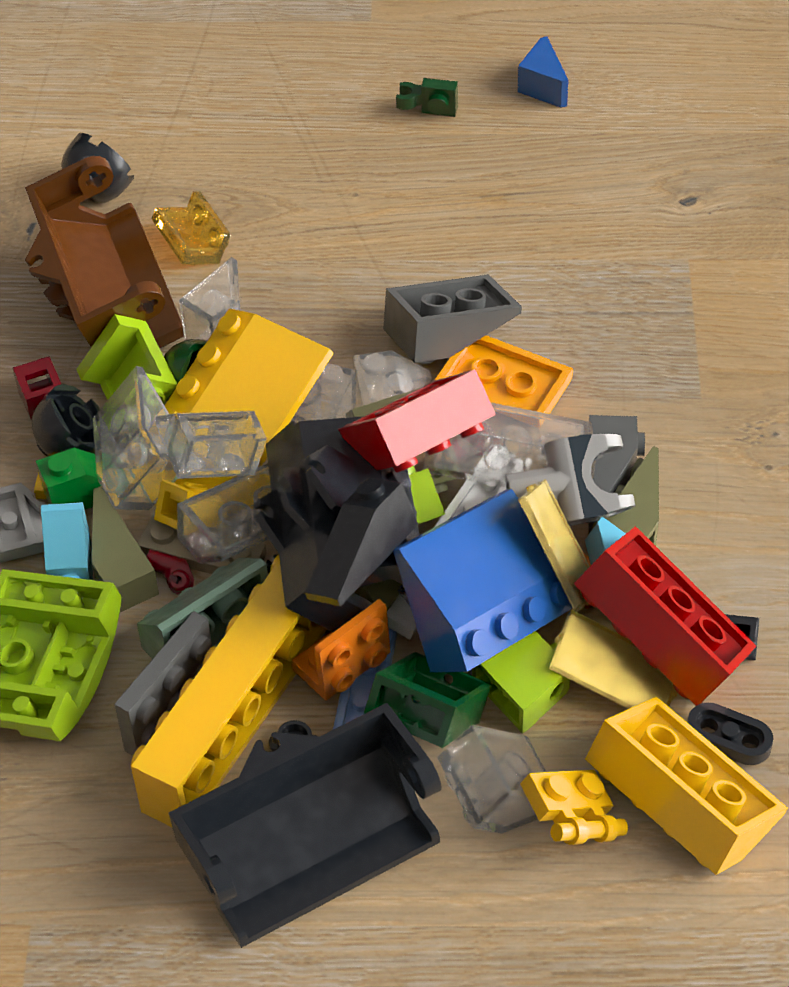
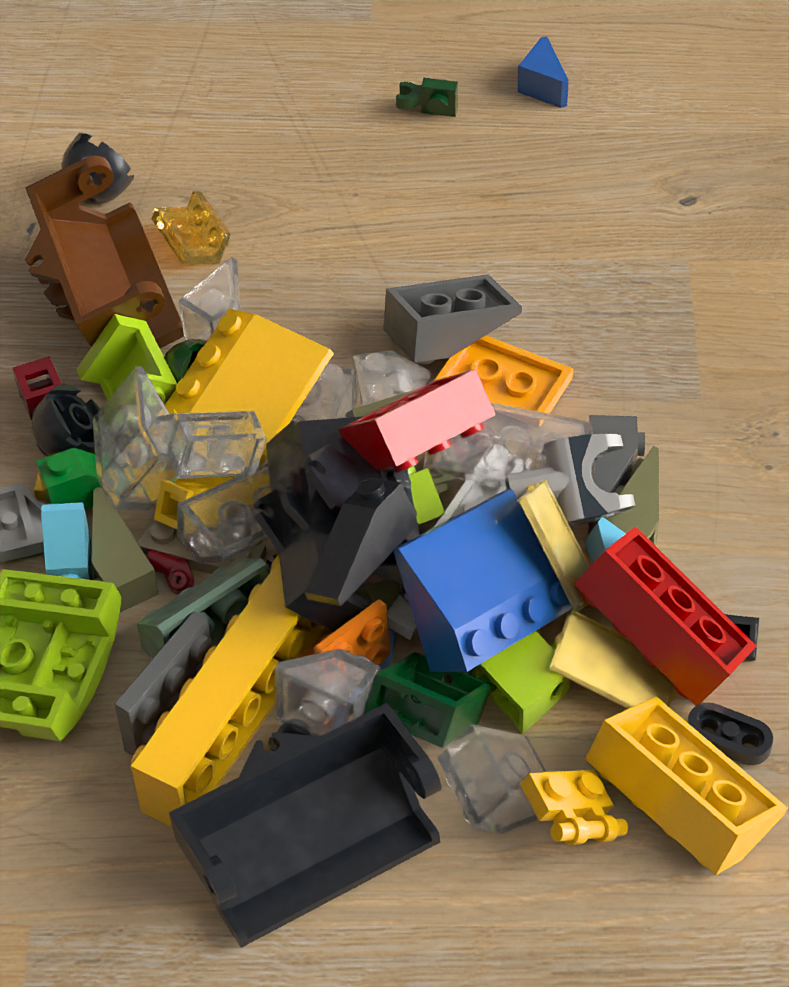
(323, 690): none -> clear slope

